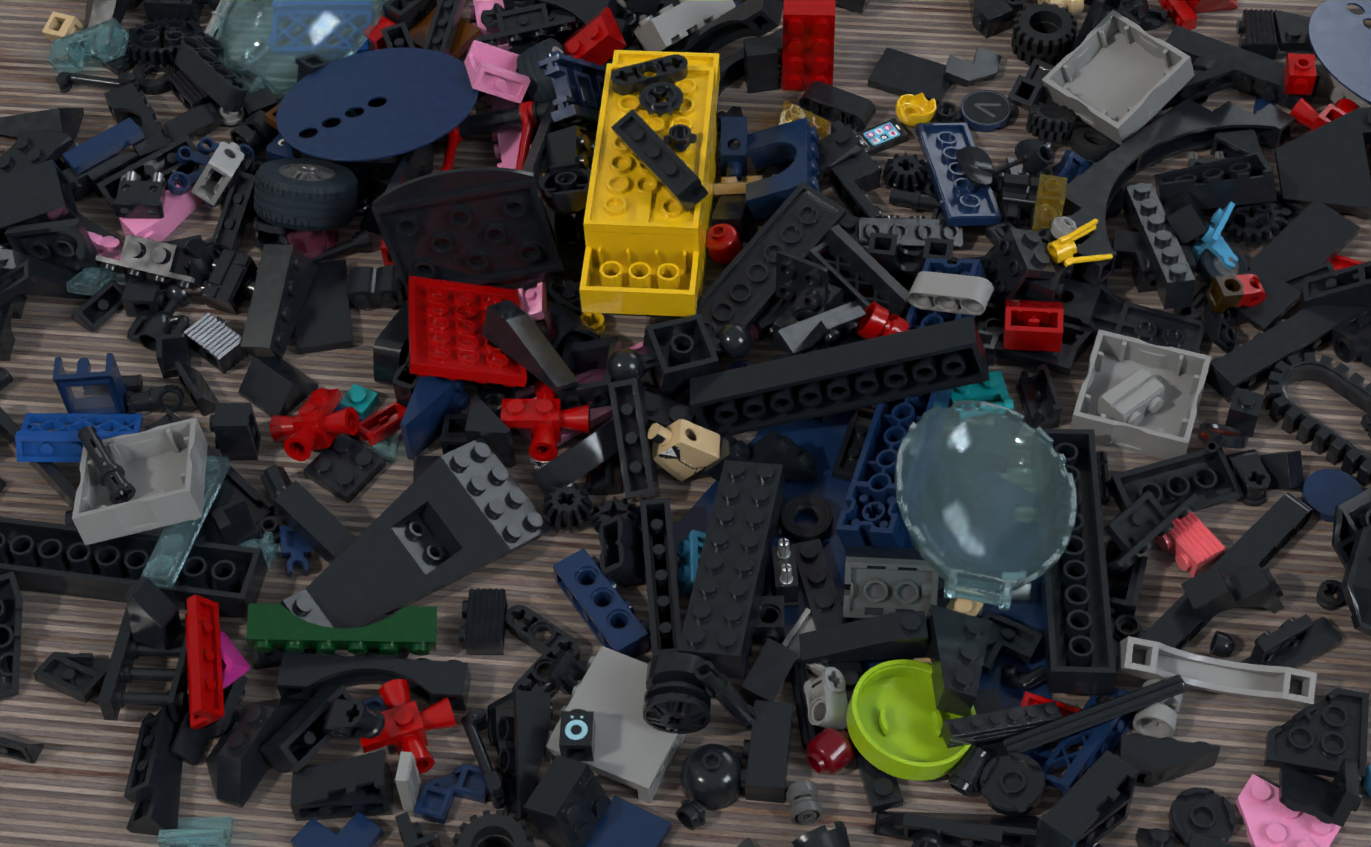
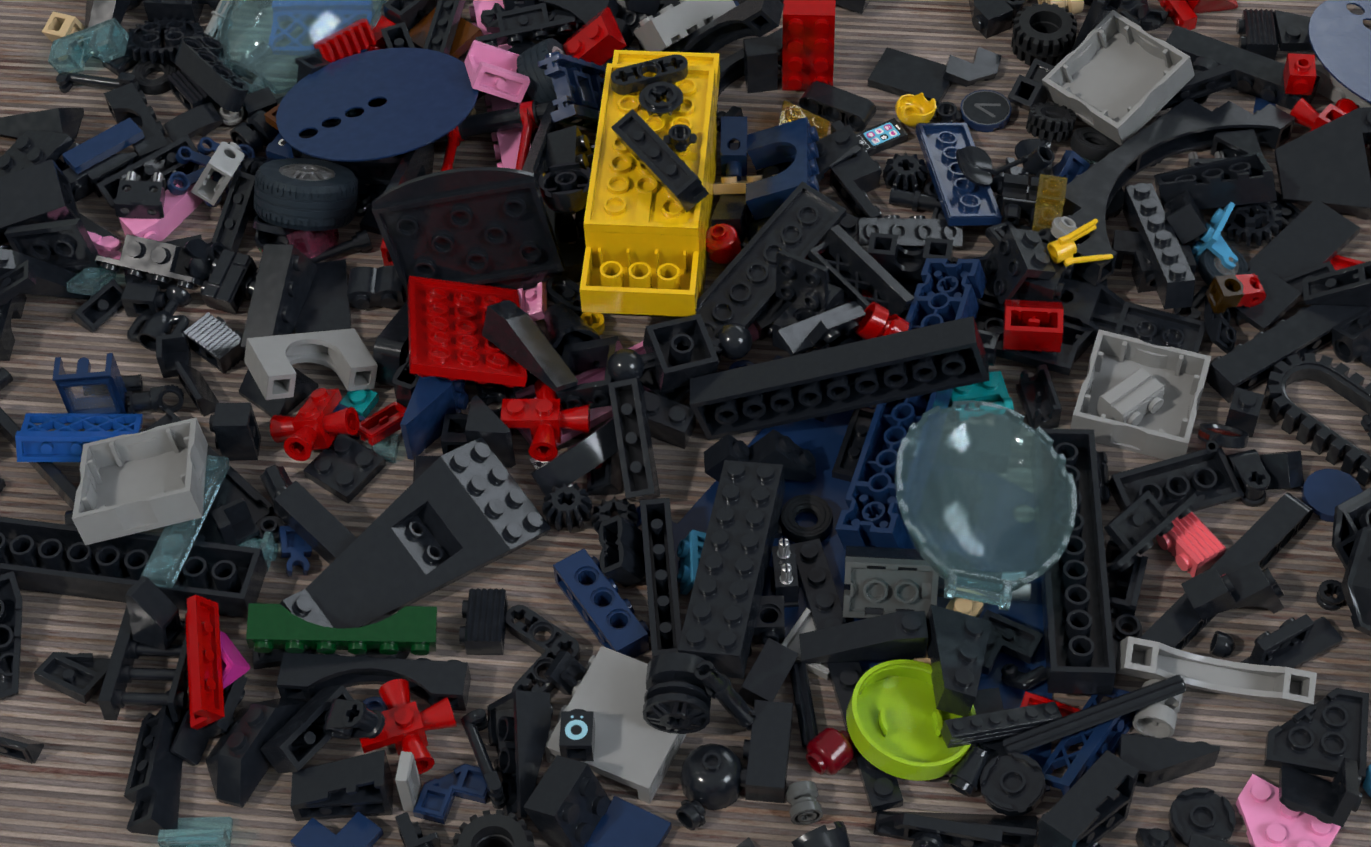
(117, 482): black pin -> none
(341, 350): none -> light grey arch
(348, 41): none -> red gear
(683, 447): tan torso -> none
(825, 701): light grey piece -> none
(950, 293): light grey beam -> none

